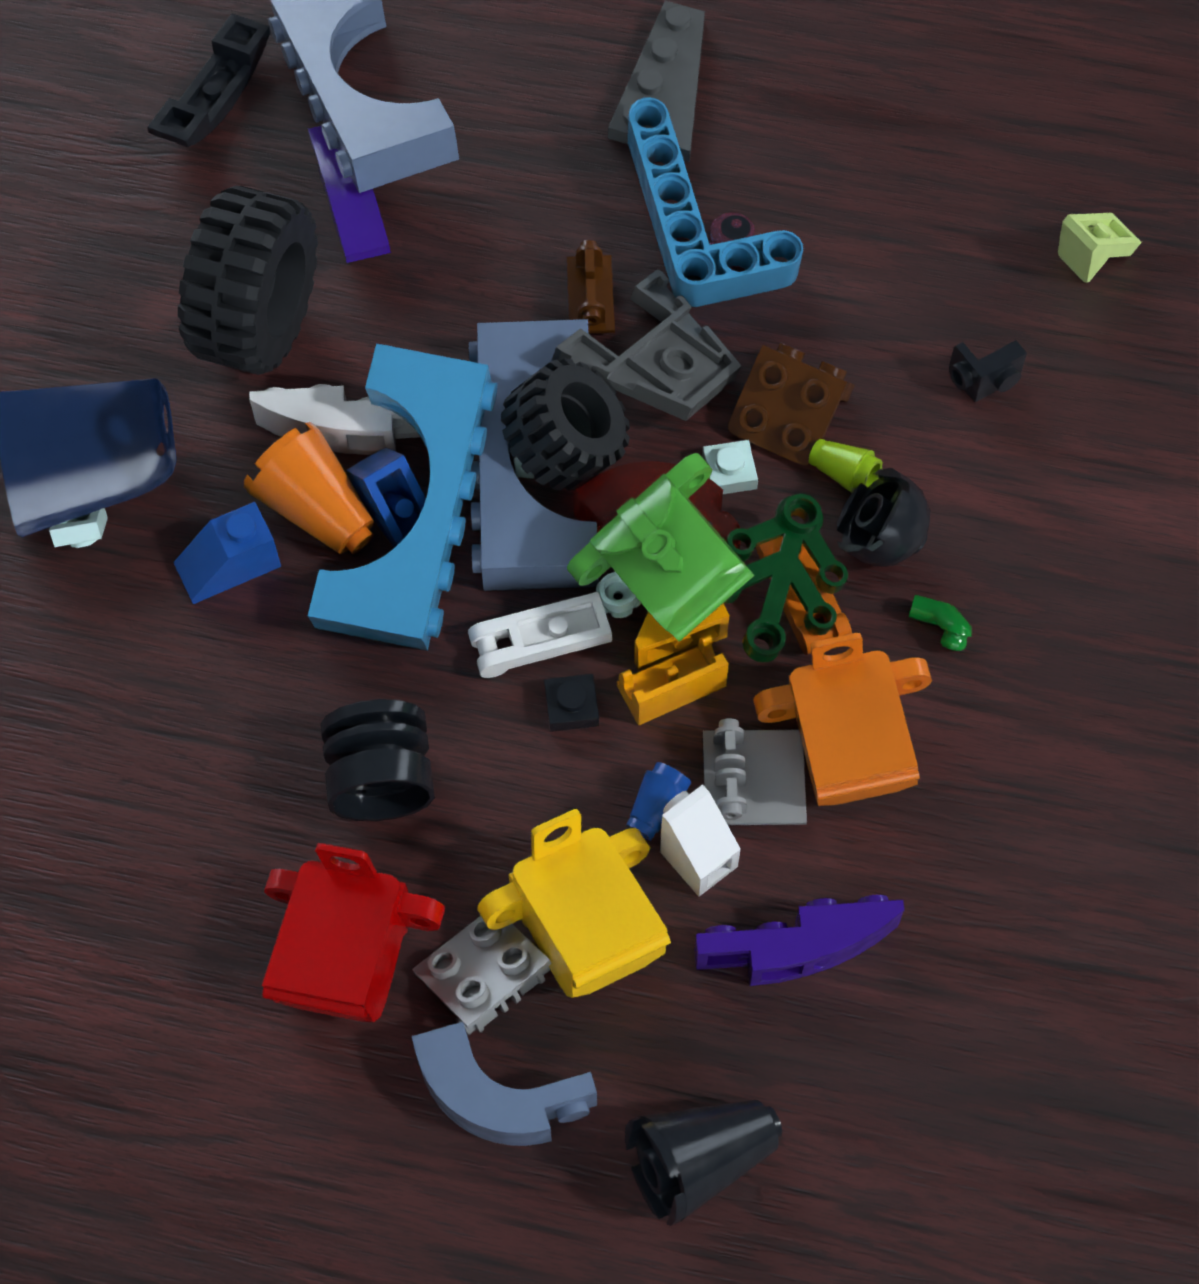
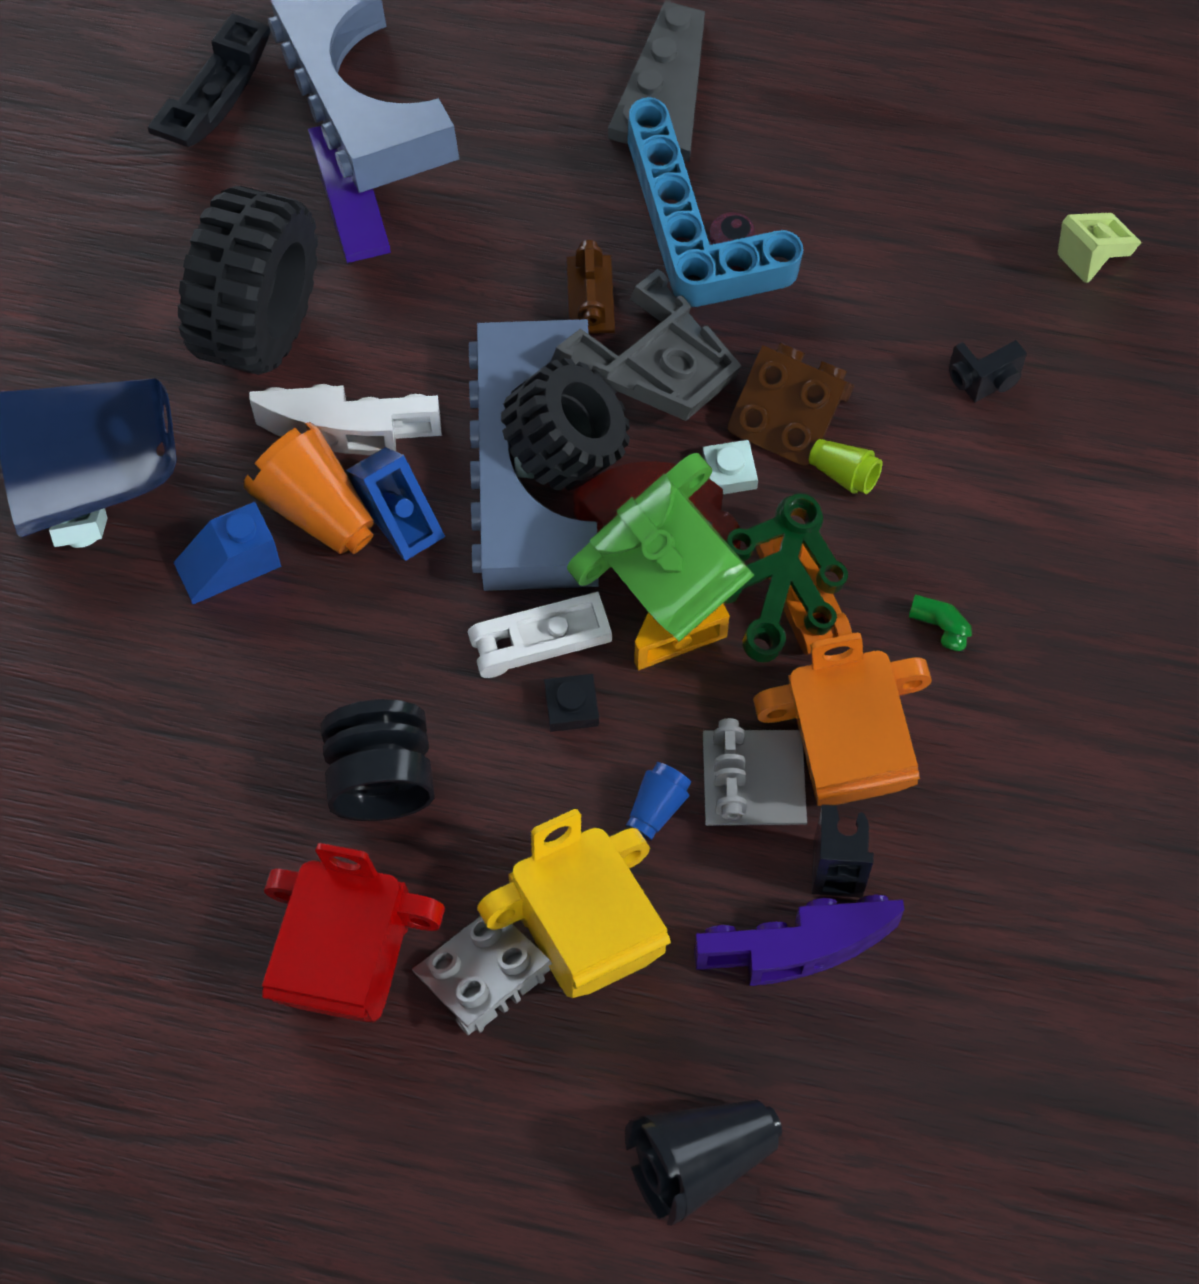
(401, 592): dark azure arch -> none
(487, 1107): sand blue arch -> none
(611, 585): light aqua plate -> none
(674, 681): light orange hinge -> none
(698, 840): white slope -> none
(840, 861): none -> black hinge
(884, 520): black cylinder -> none

